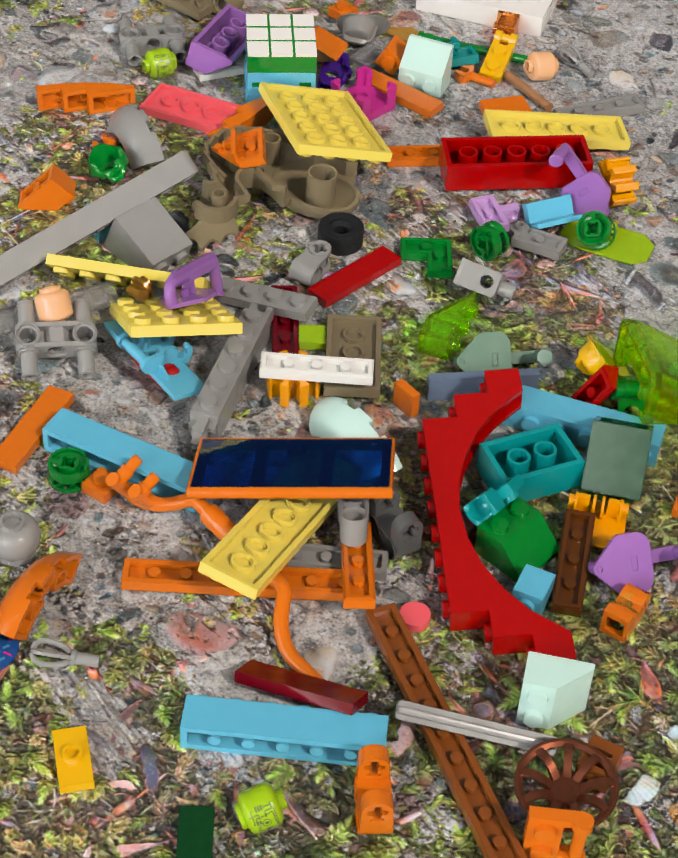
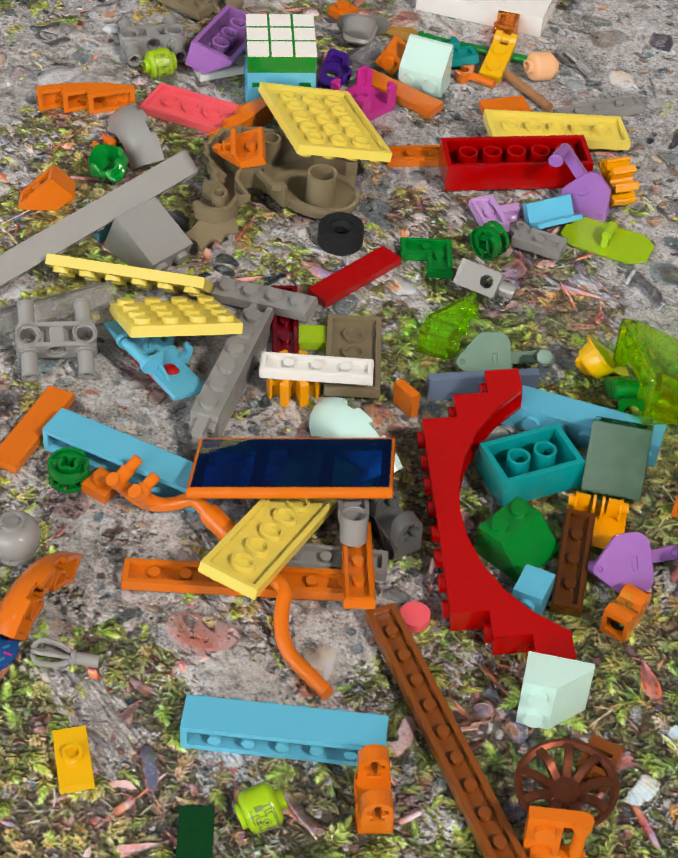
(53, 304): light nougat head -> none
(141, 288): pearl gold plate -> none
(186, 275): medium lavender piece -> none
(301, 687): dark red tile -> none
(311, 263): light grey piece -> none
(328, 45): orange slope -> none
(470, 726): light grey axle -> none
(492, 500): teal plate -> none
(595, 229): green wheel -> none
(598, 386): red slope -> none

